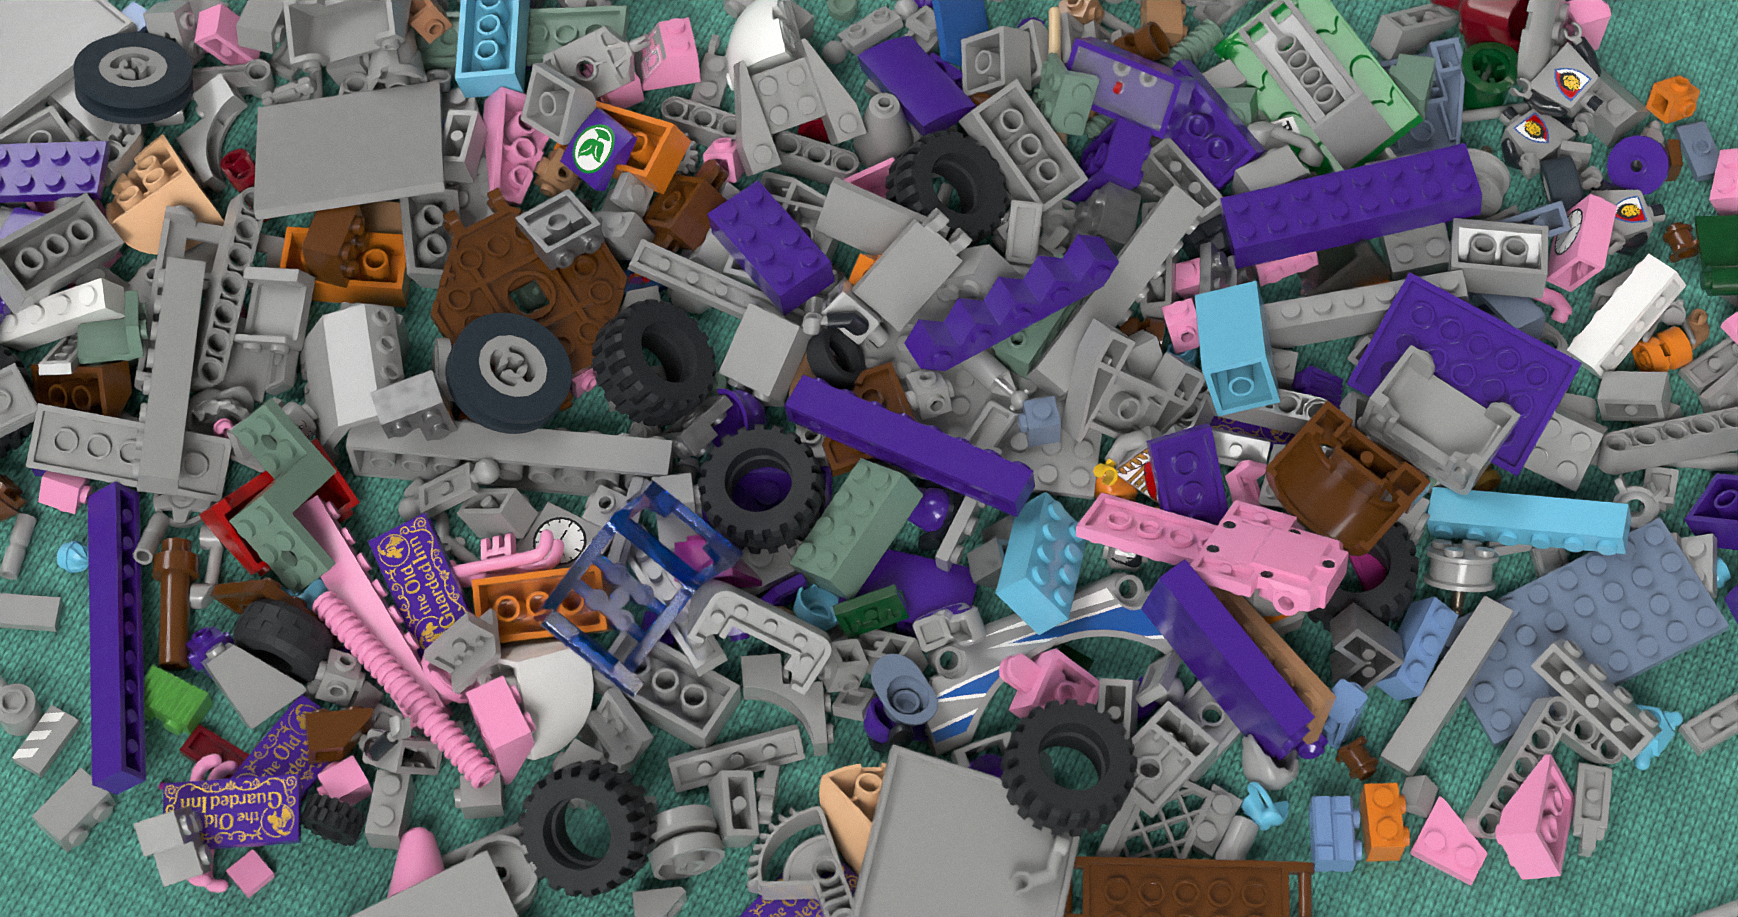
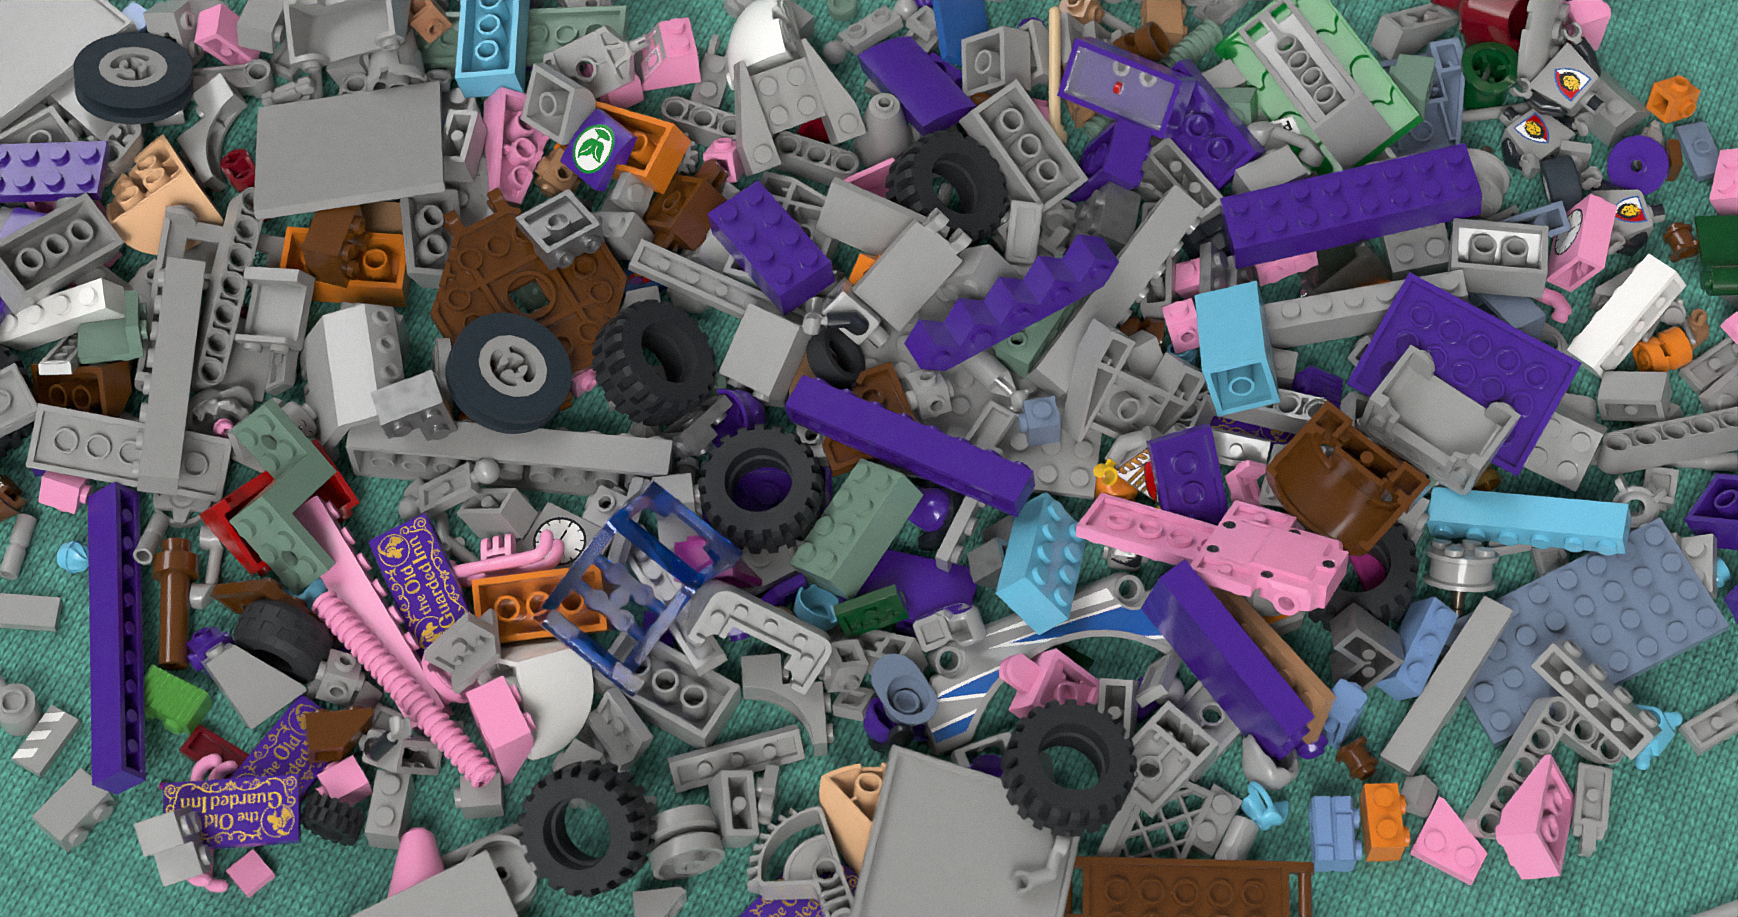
(1065, 96): sand green bracket -> none

